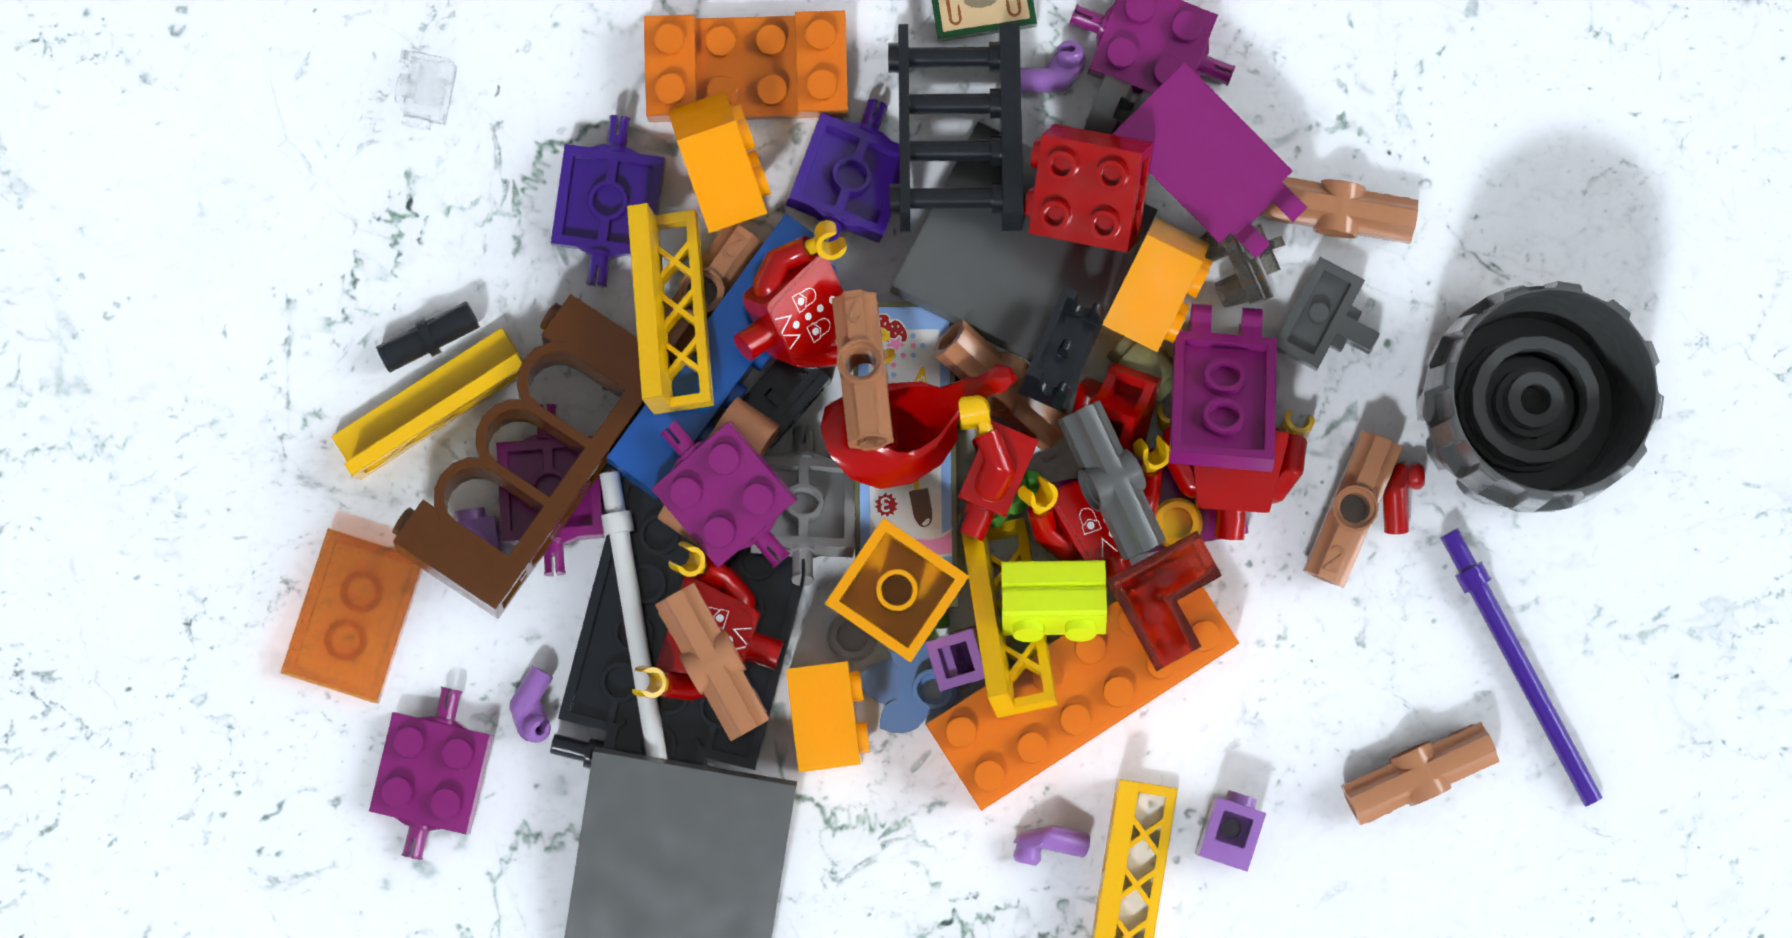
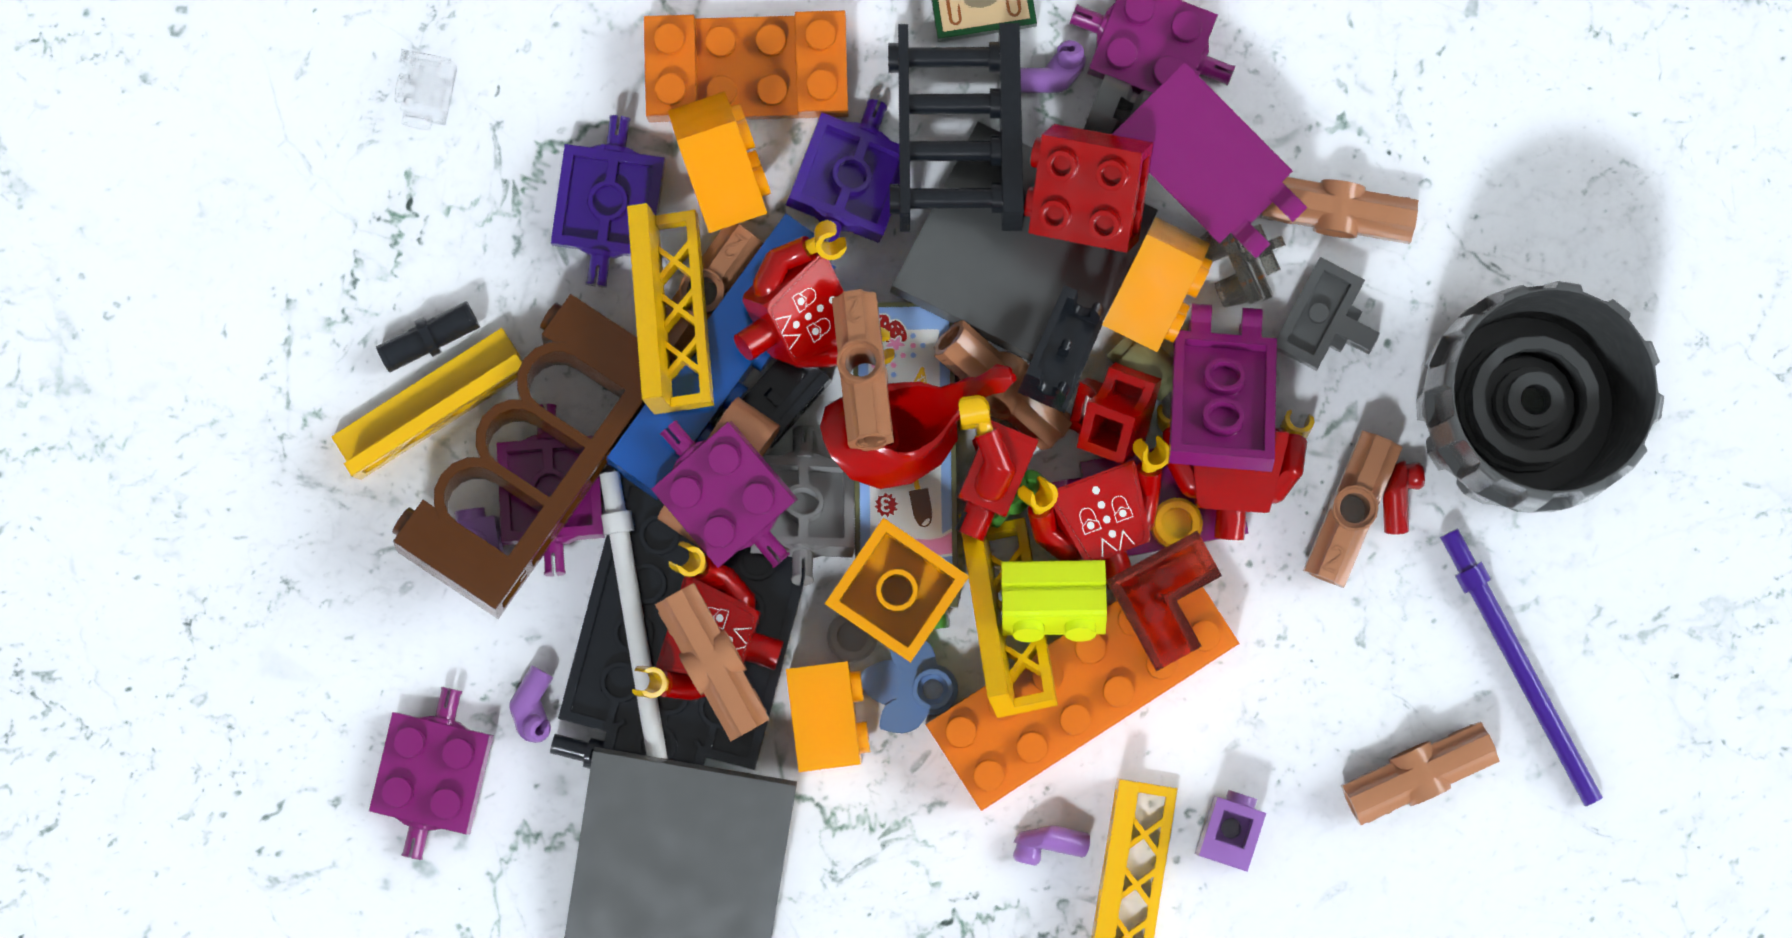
(352, 616): clear orange tile -> none
(956, 658): medium lavender brick -> none
(1111, 480): dark grey piece -> none

